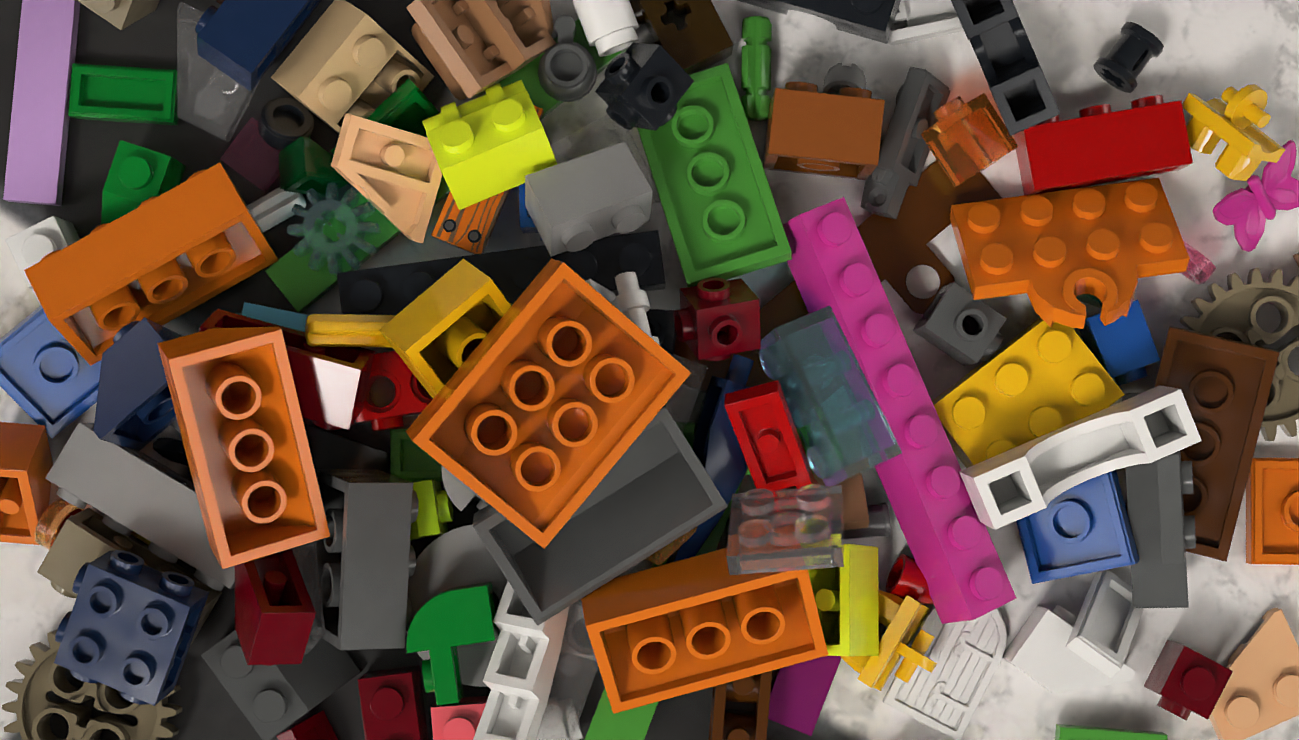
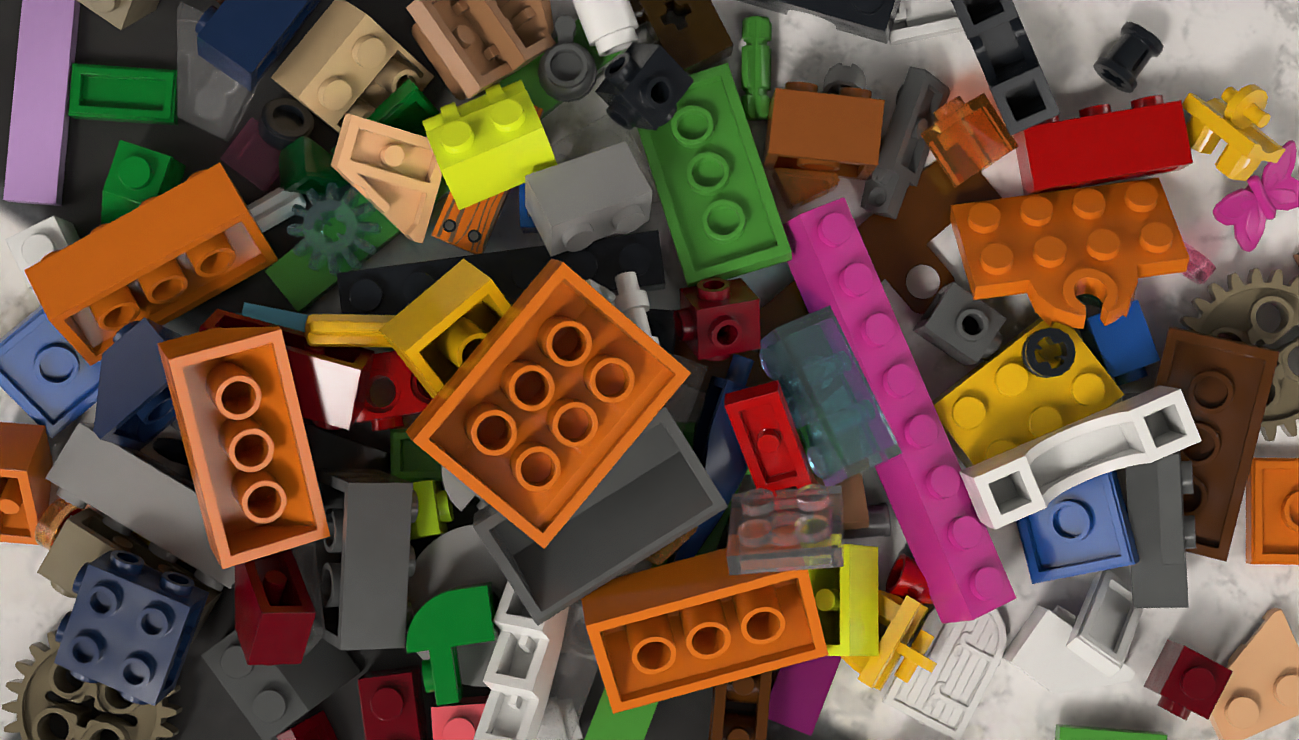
(803, 186): none -> clear orange slope
(1052, 337): none -> black bush

